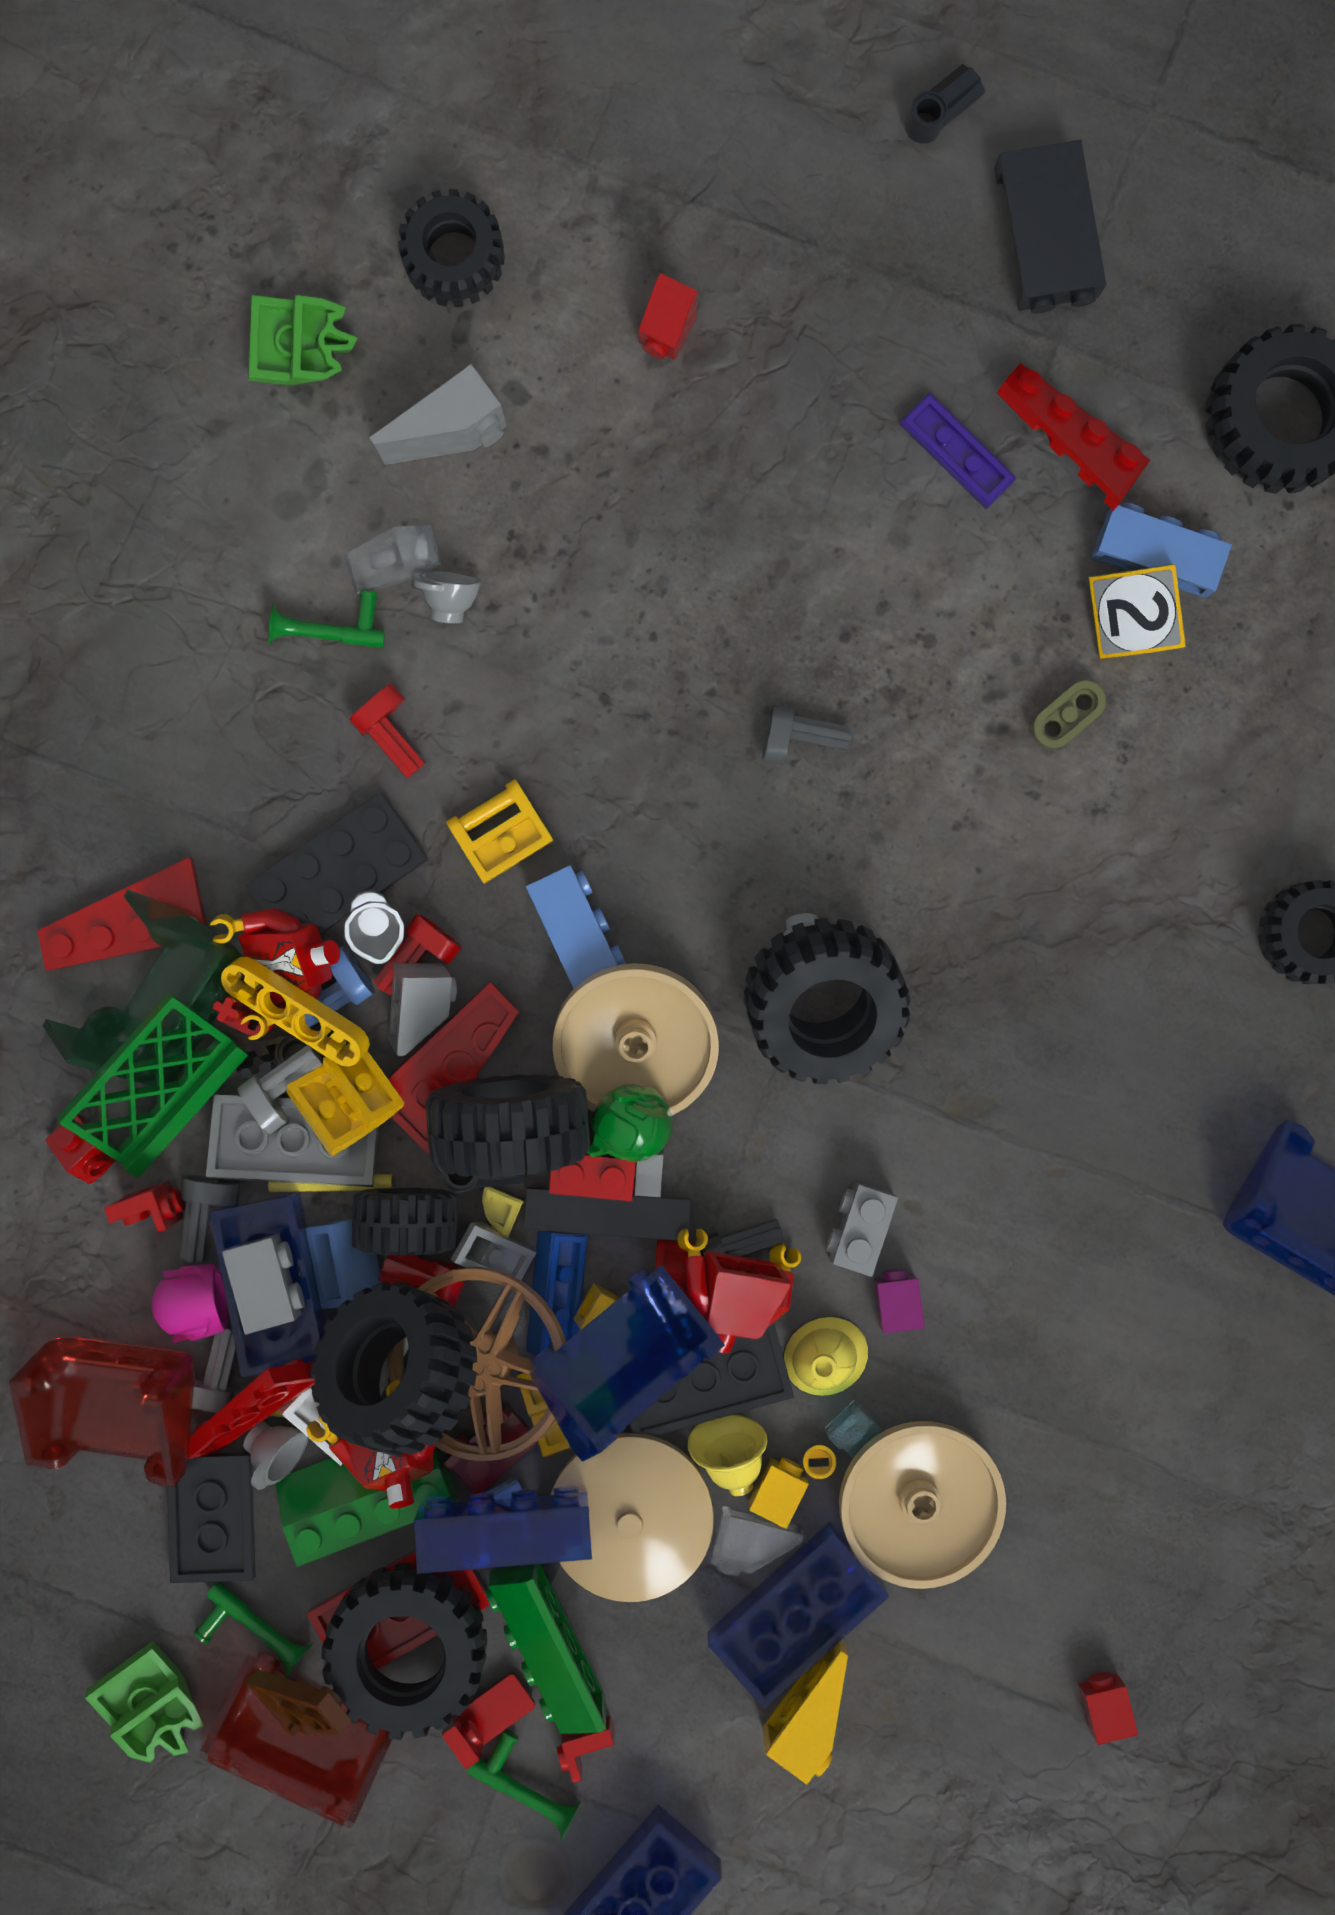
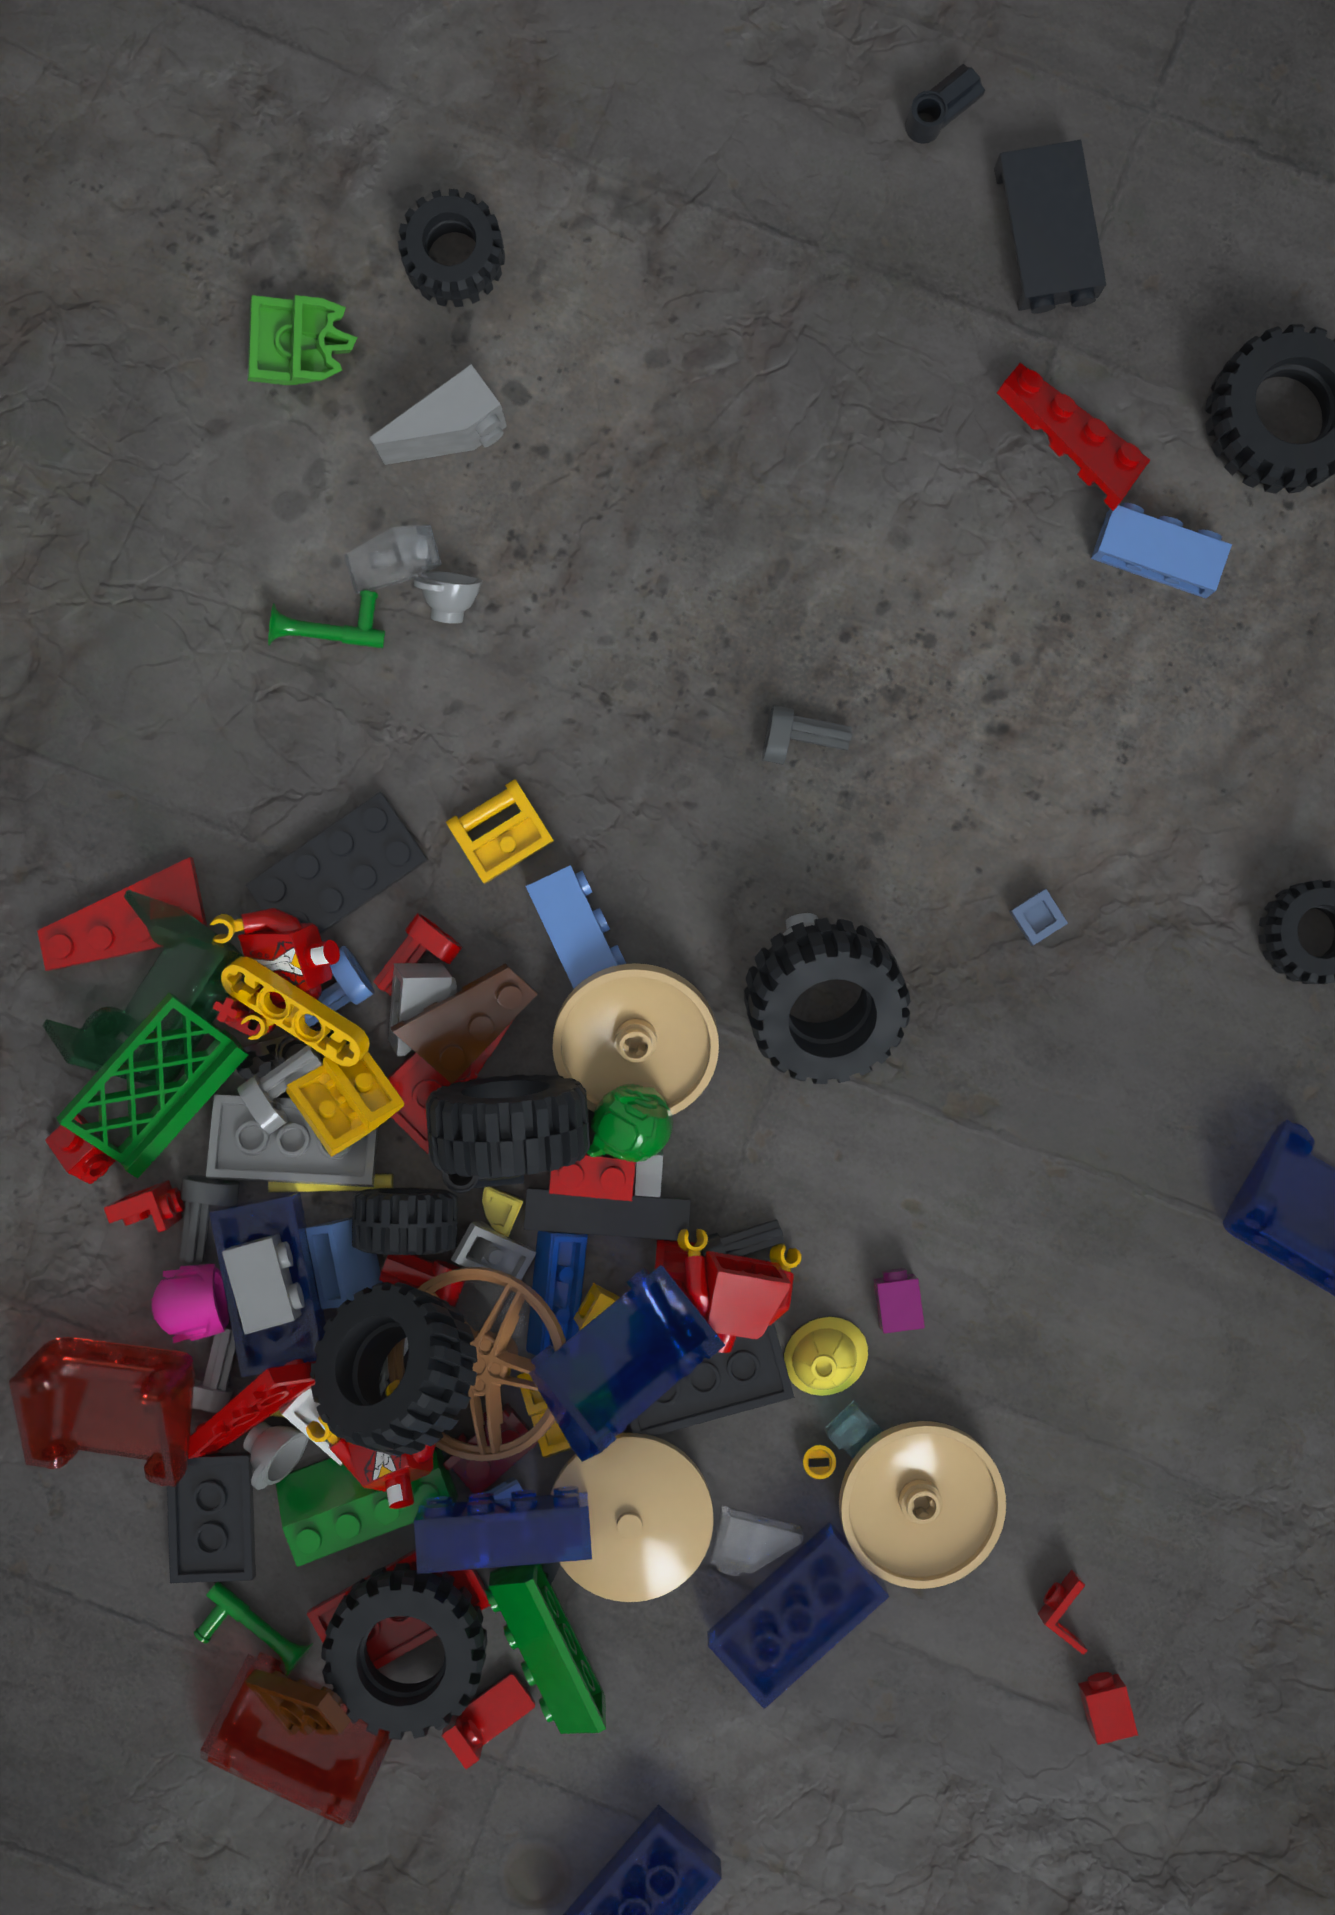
(146, 1704): bright green plate -> none
(373, 720): red piece -> none
(373, 927): light grey piece -> none
(464, 1025): none -> reddish brown wing
(491, 1775): green piece -> none
(582, 1743): red bracket -> none
(668, 318): red slope -> none
(729, 1451): light yellow hat -> none
(778, 1491): yellow brick -> none
(804, 1723): yellow slope -> none
(862, 1228): light grey brick -> none
(957, 450): dark purple tile -> none
(1038, 917): none -> sand blue plate
(1056, 1602): none -> red bracket
(1067, 715): olive plate -> none
(1137, 611): slope -> none

